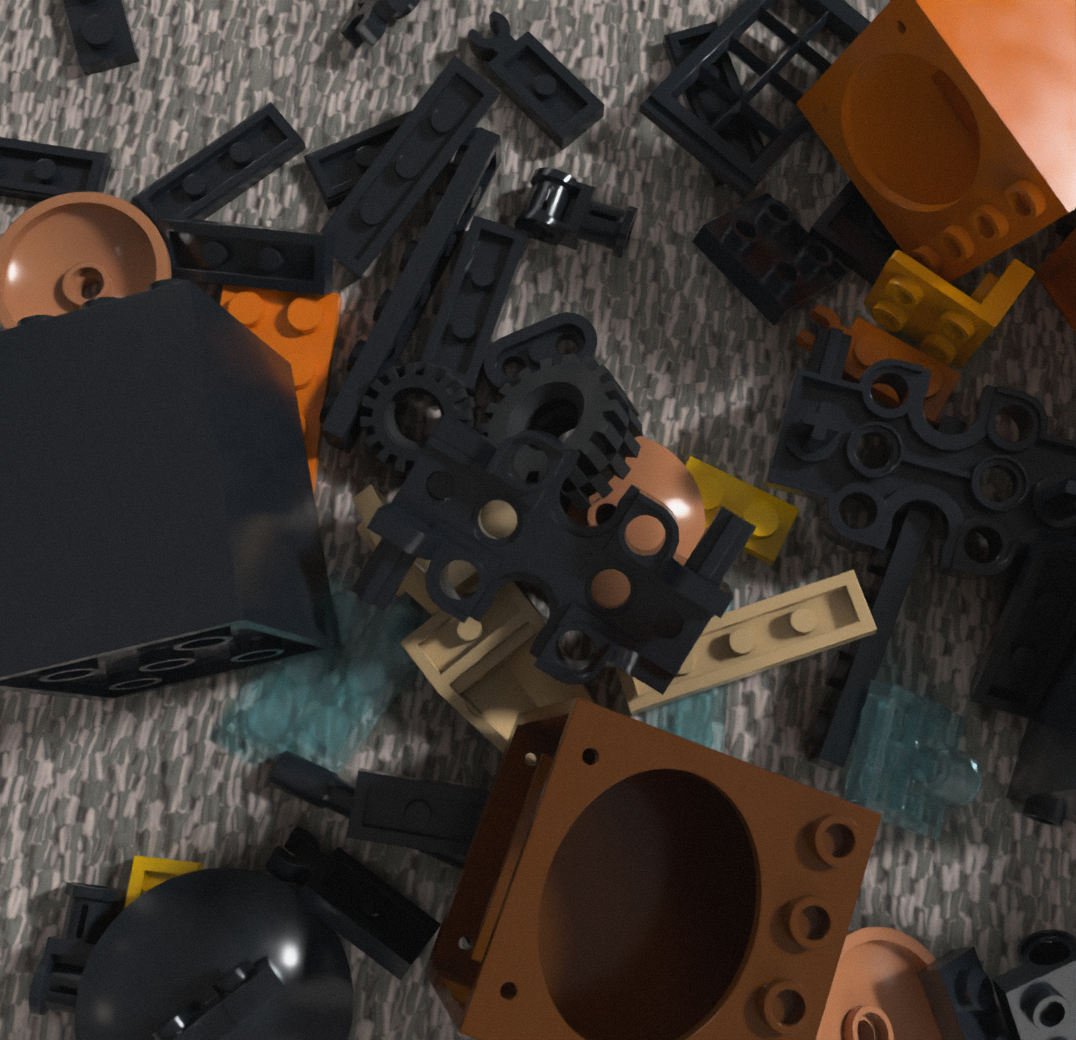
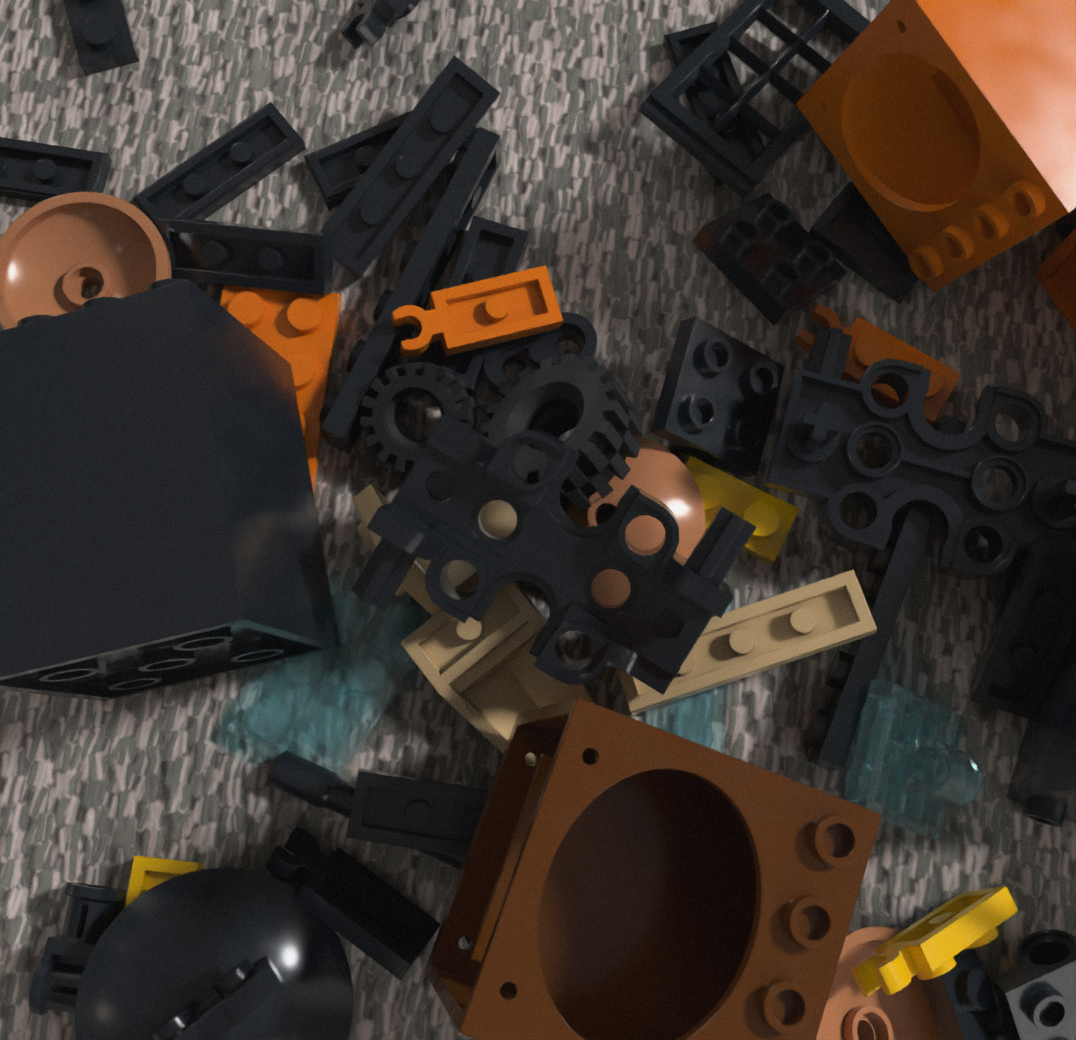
(483, 313): none -> orange plate
(537, 82): black plate -> none
(573, 214): black connector -> none
(717, 398): none -> black plate
(934, 940): none -> yellow plate
(937, 313): light orange bracket -> none

